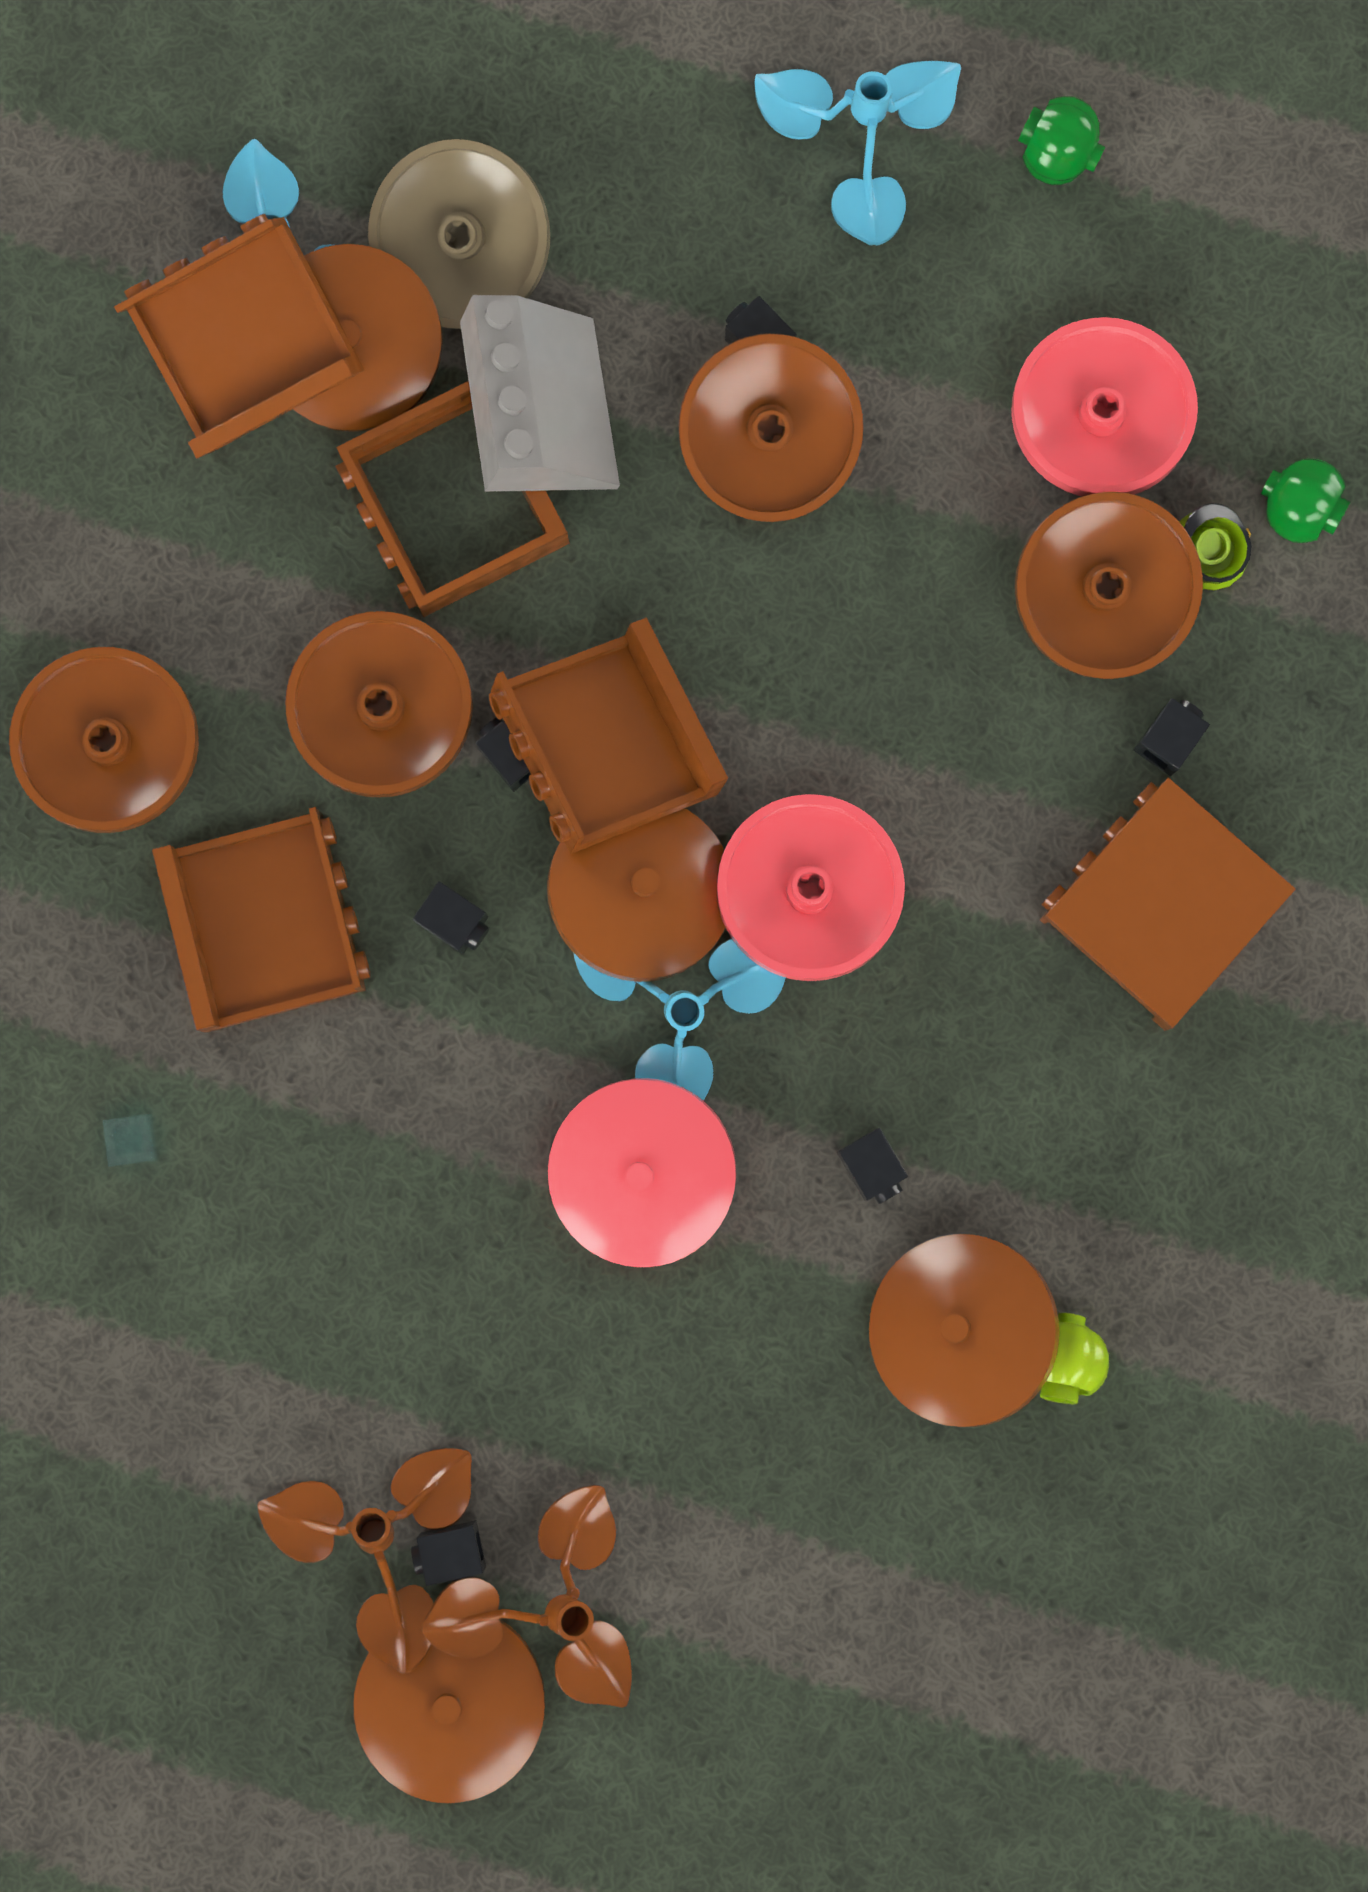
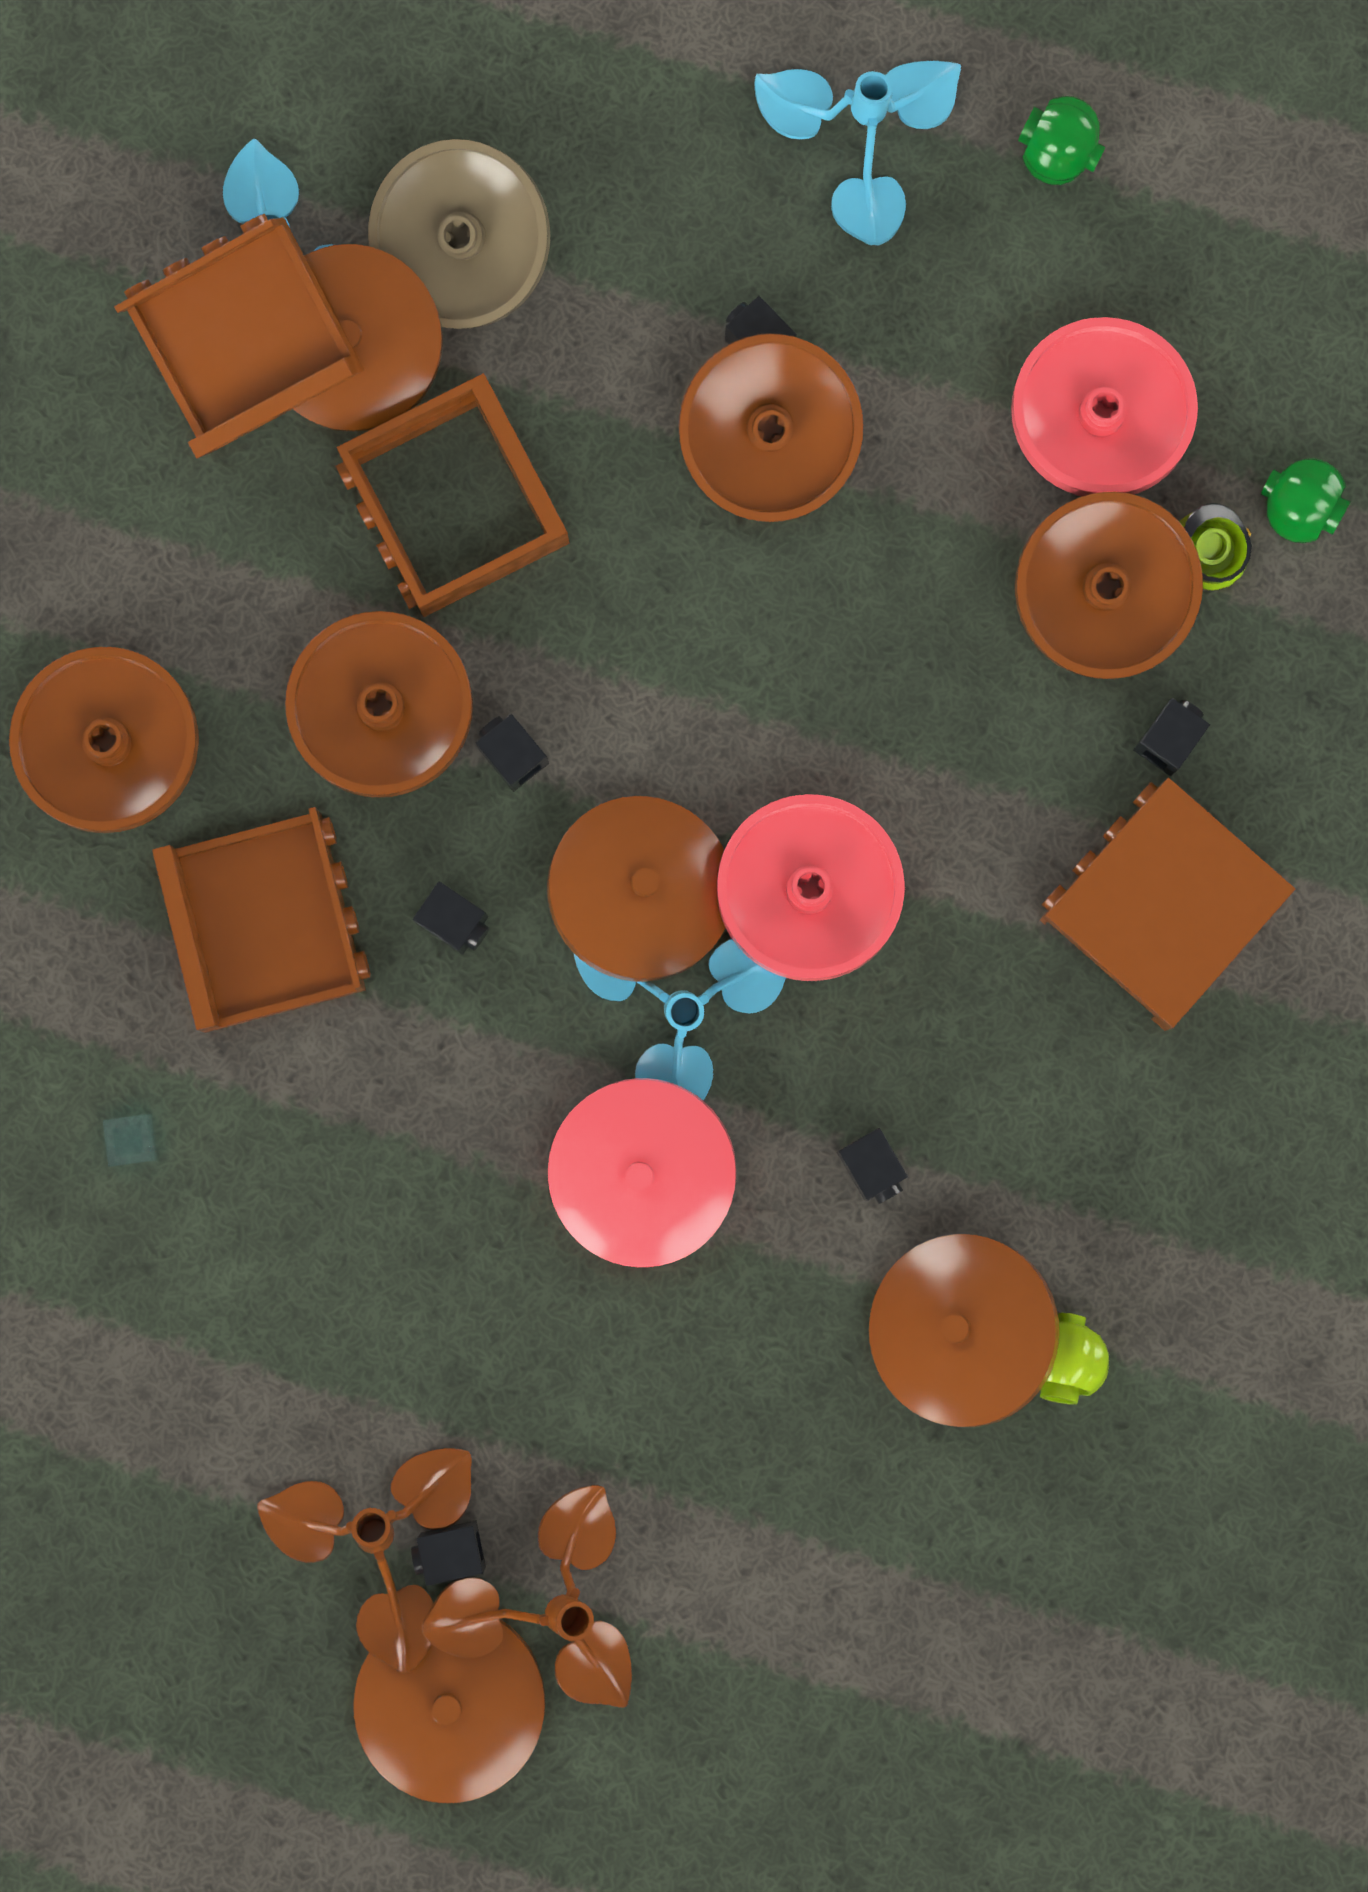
(537, 396): light grey slope -> none
(608, 738): dark orange panel -> none

